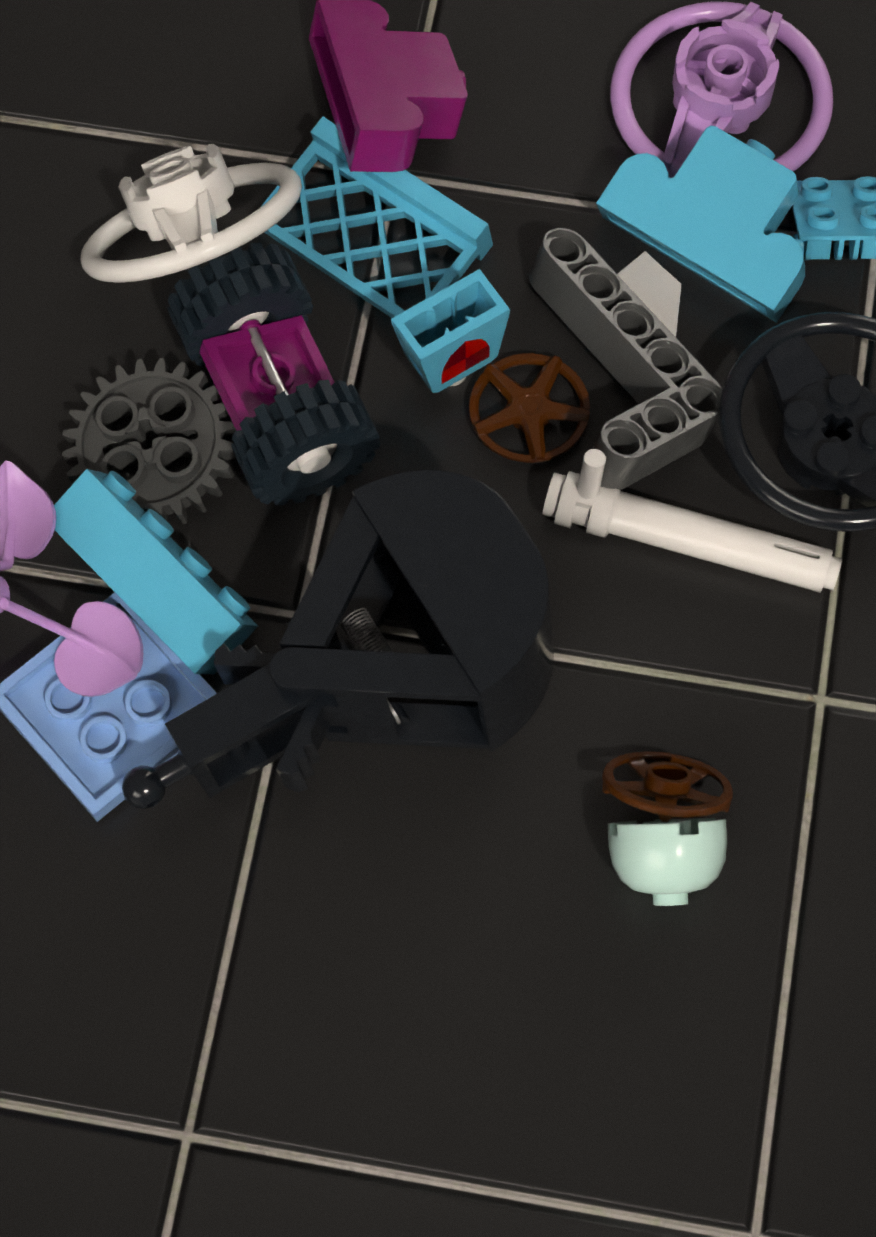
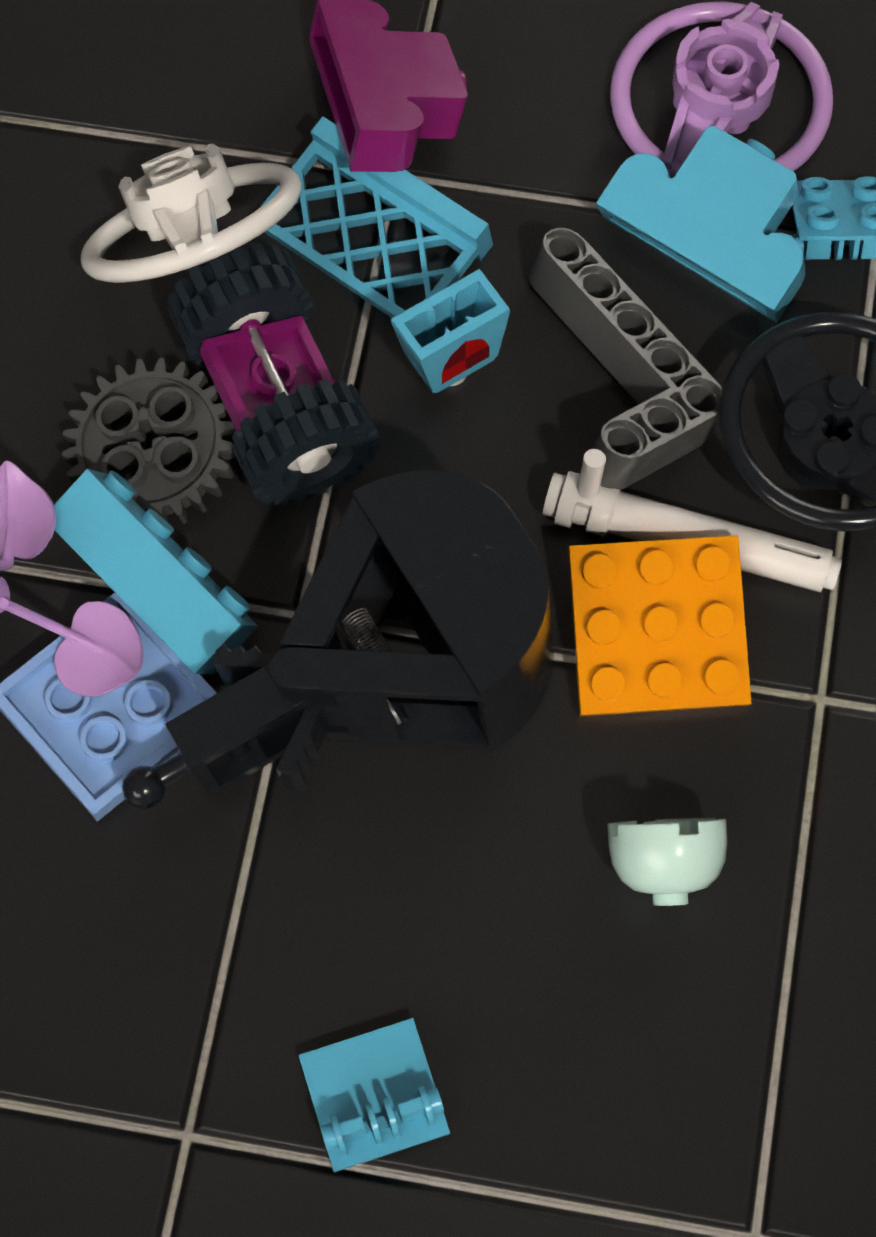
(374, 1095): none -> medium azure hinge
(529, 406): reddish brown wheel -> none
(655, 288): white sticker -> none
(659, 625): none -> light orange plate
(667, 784): reddish brown wheel -> none

